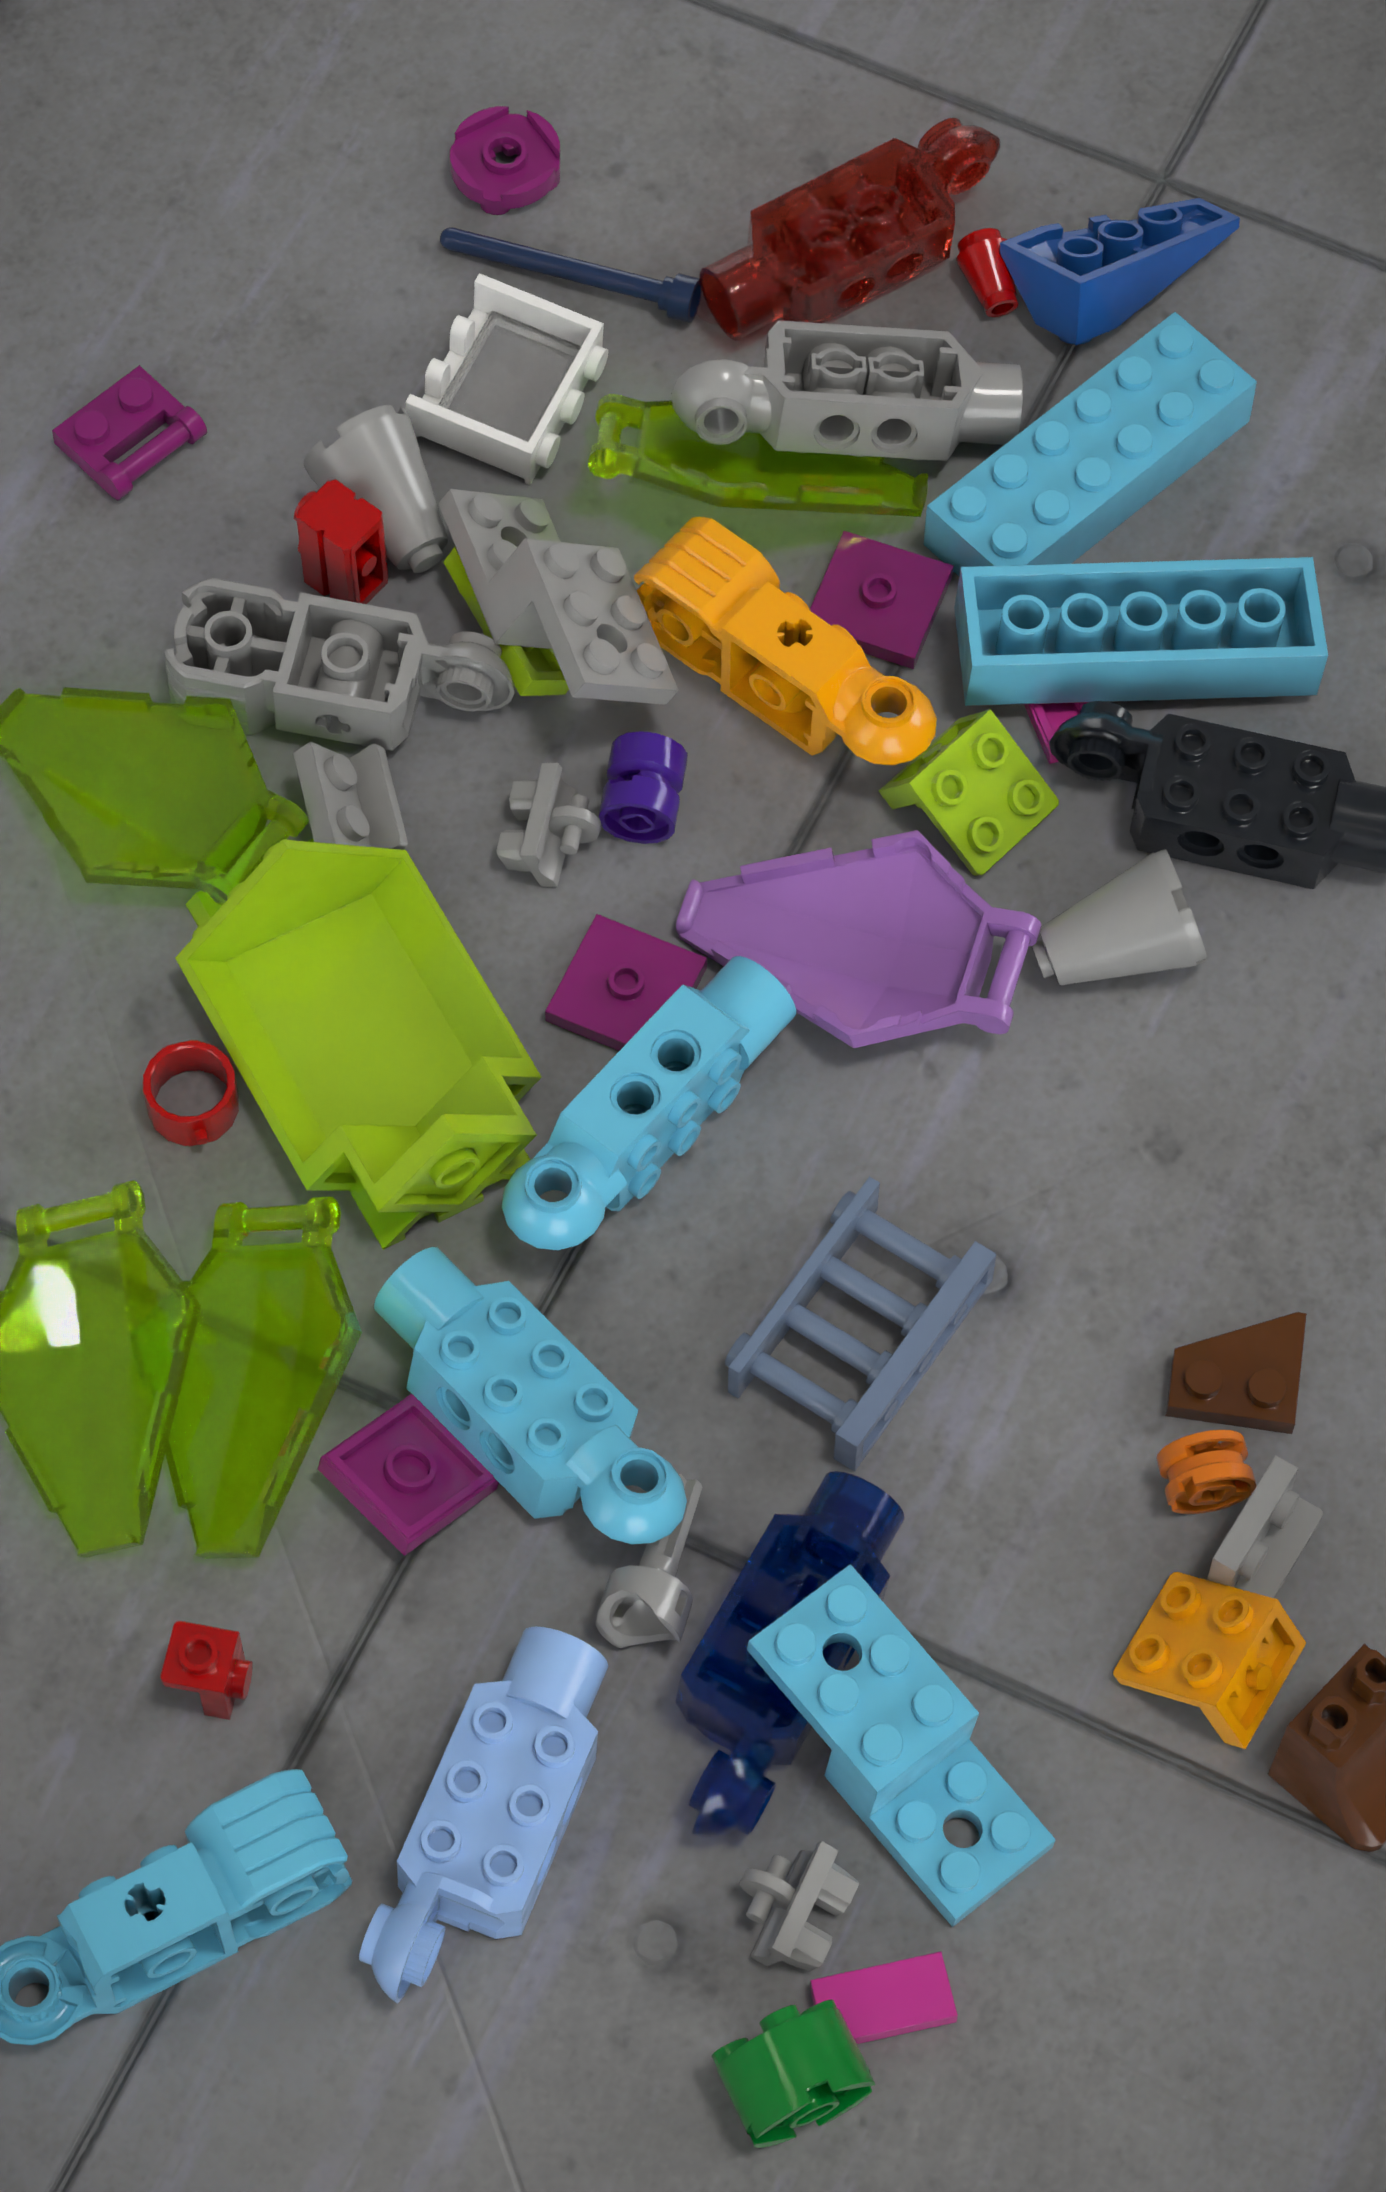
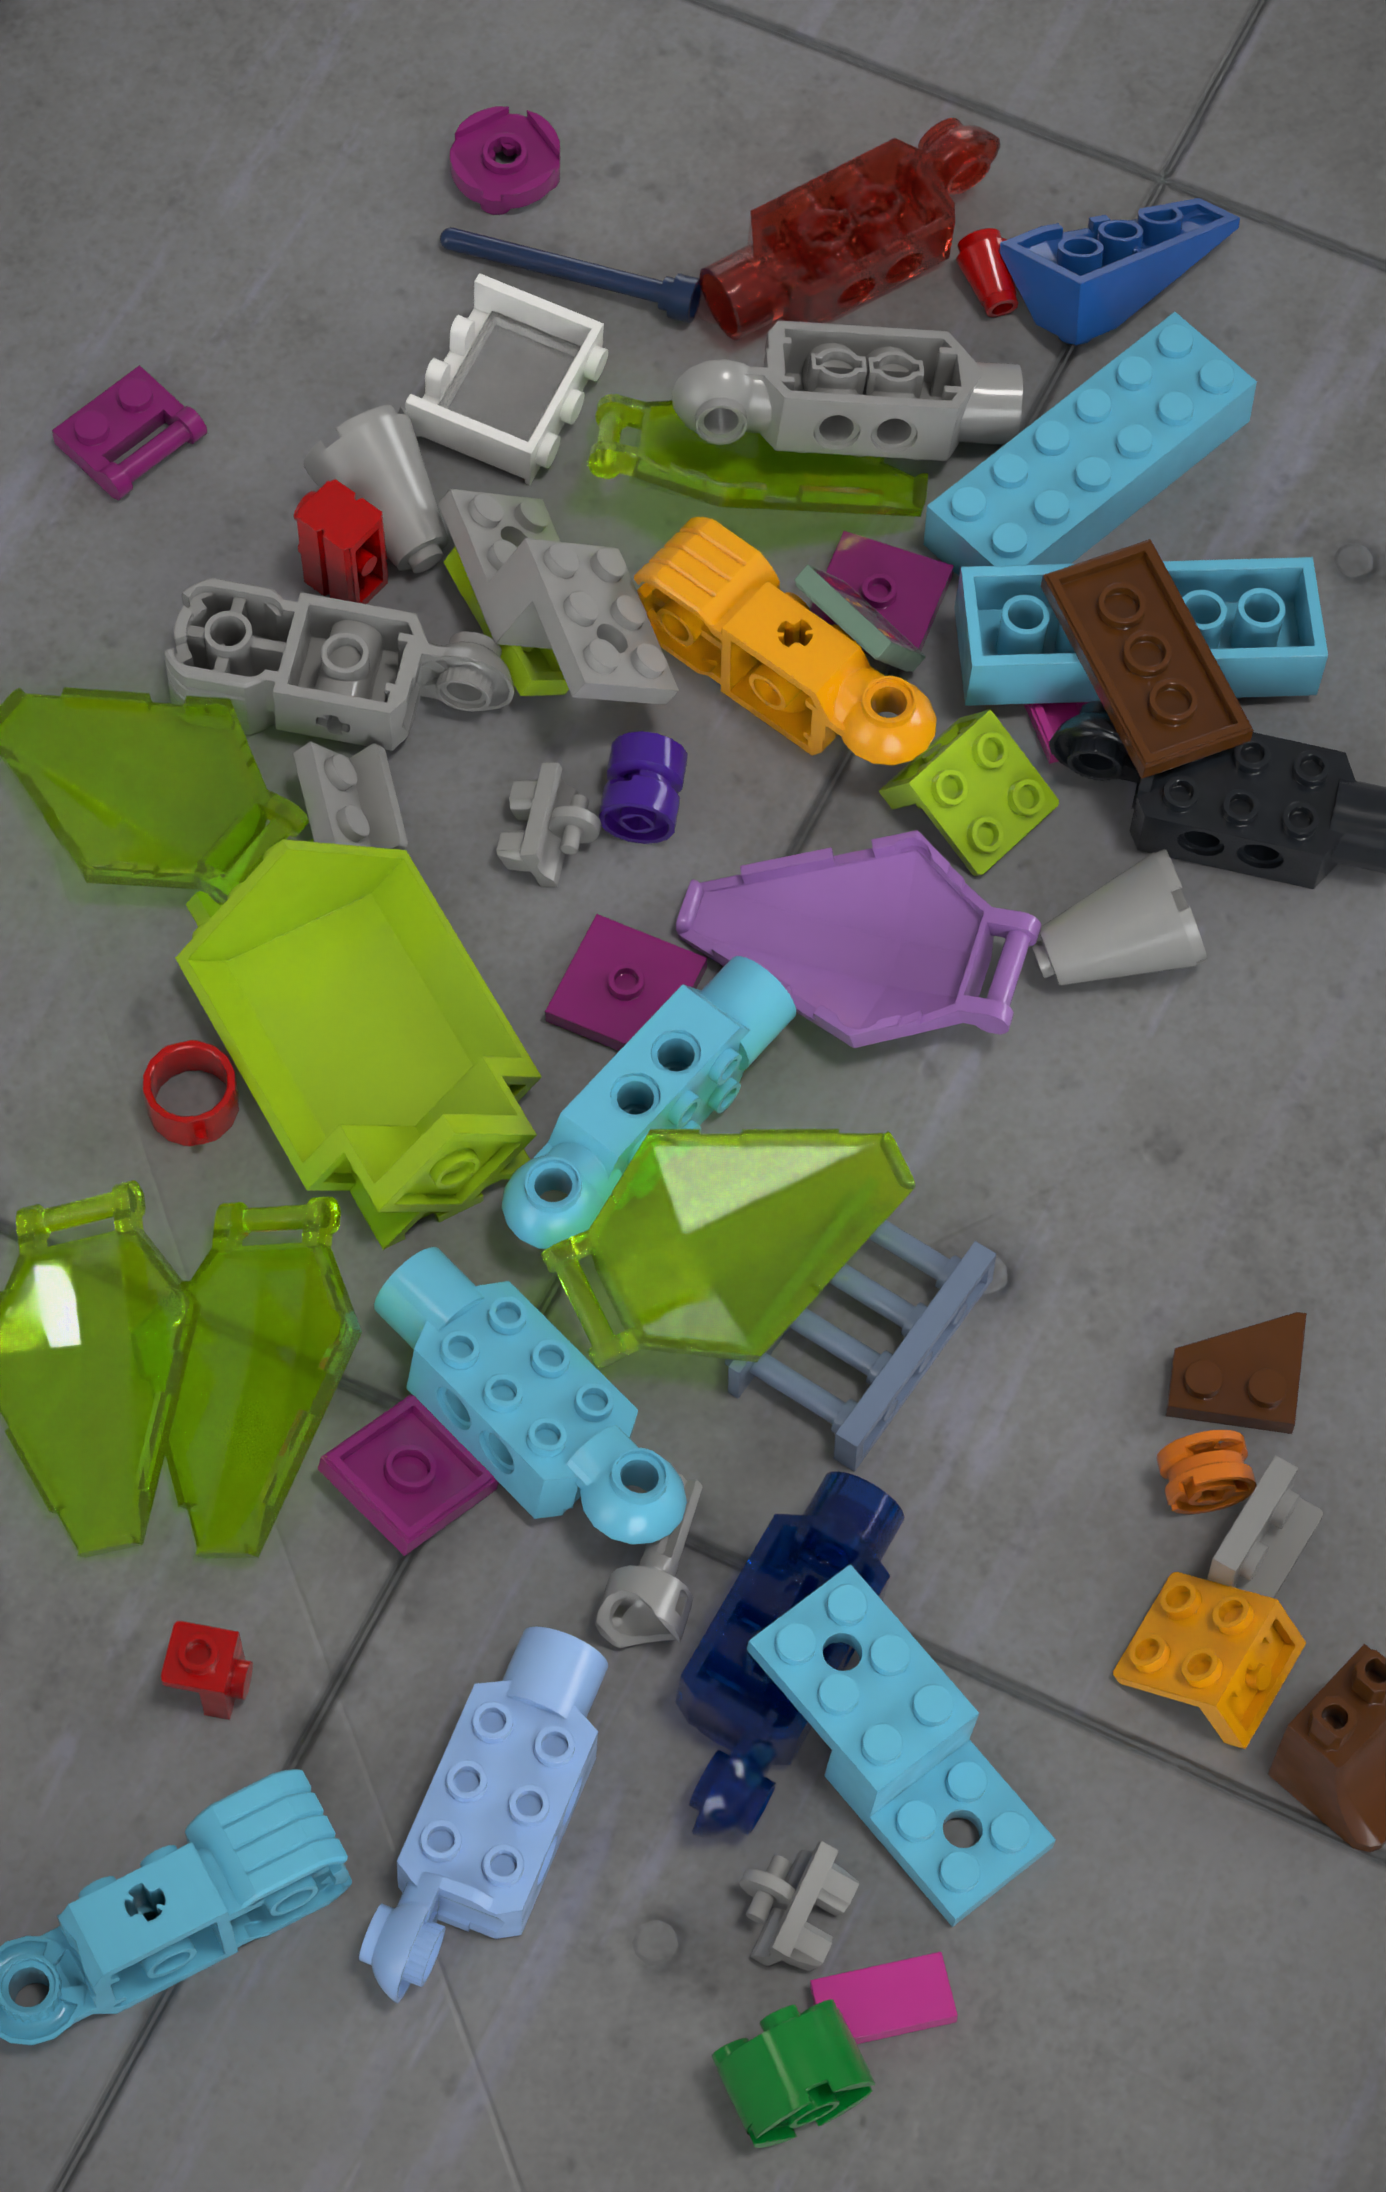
(727, 1237): none -> clear neon green windscreen
(859, 619): none -> sand green tile
(1146, 658): none -> reddish brown tile

